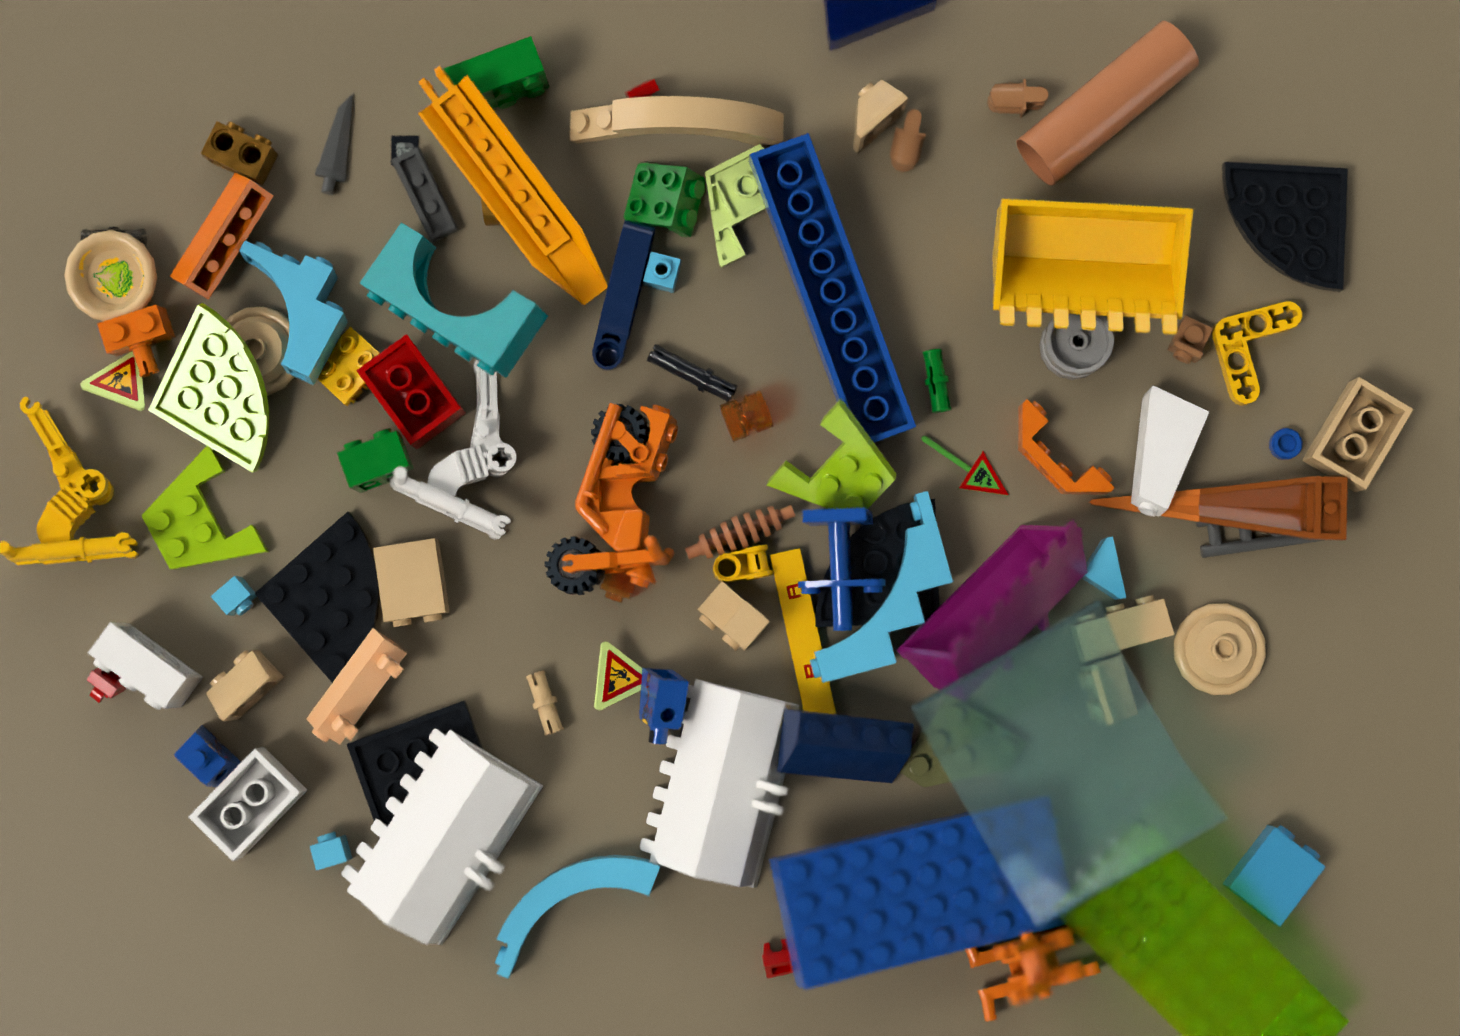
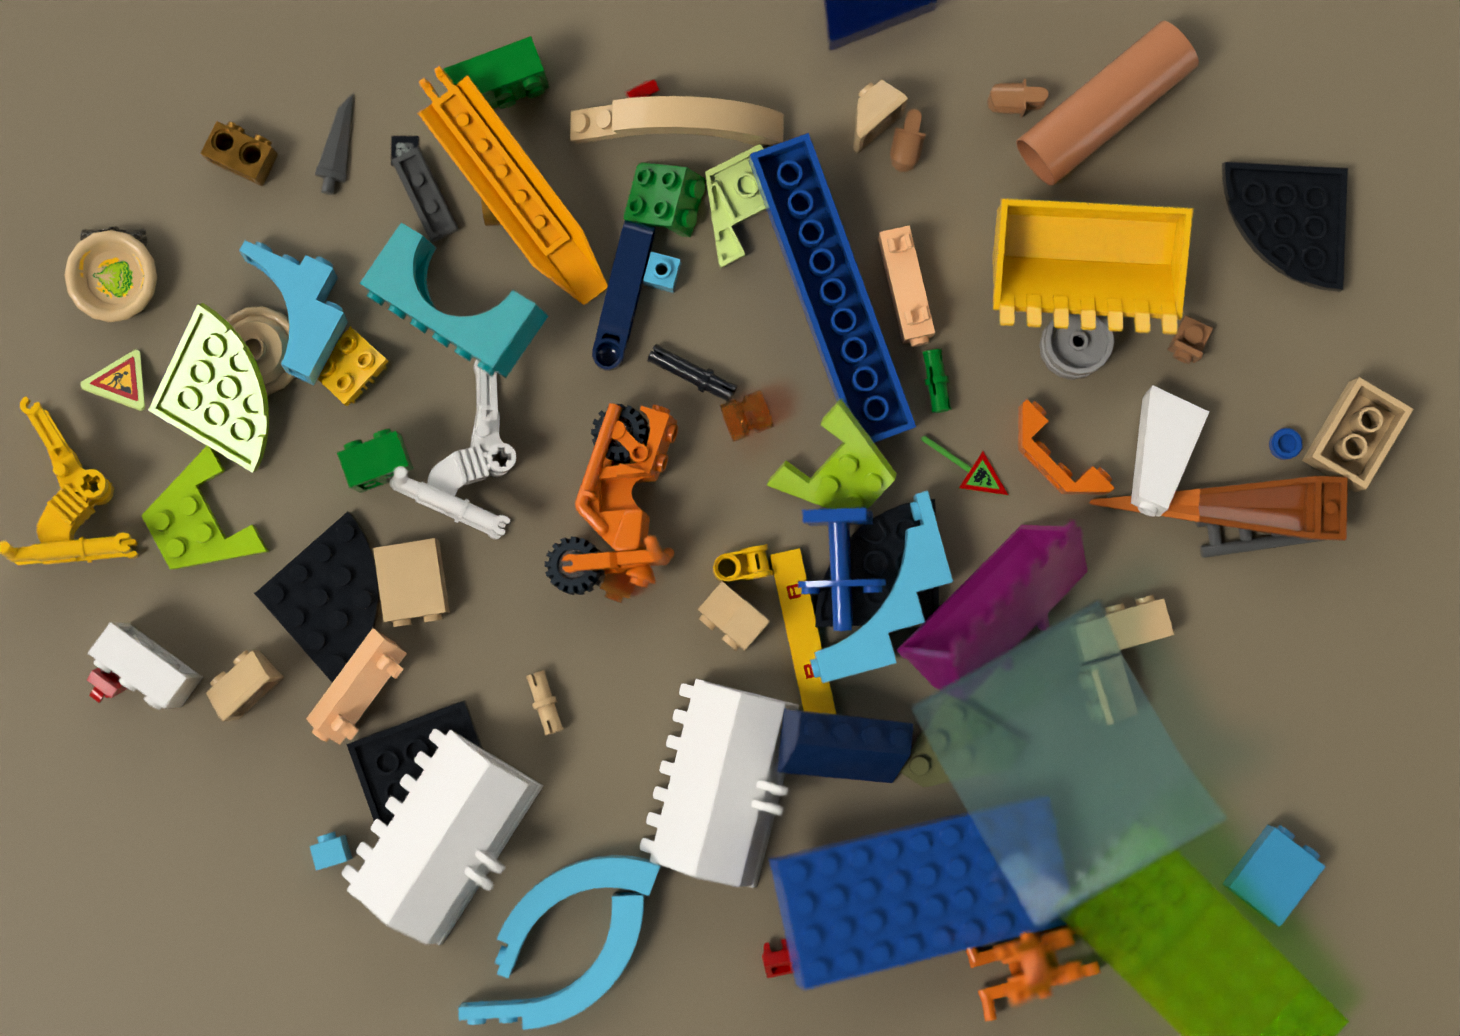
(136, 334): orange brick -> none
(207, 758): blue torso -> none
(221, 235): orange brick -> none
(234, 596): medium azure plate -> none
(248, 803): white brick -> none
(411, 392): red slope -> none
(576, 997): none -> medium azure arch
(616, 677): piece -> none
(662, 702): blue torso -> none
(740, 532): nougat piece -> none
(906, 286): none -> light nougat brick
(1105, 570): medium azure slope -> none
(1219, 649): tan piece -> none
(1238, 345): yellow beam -> none

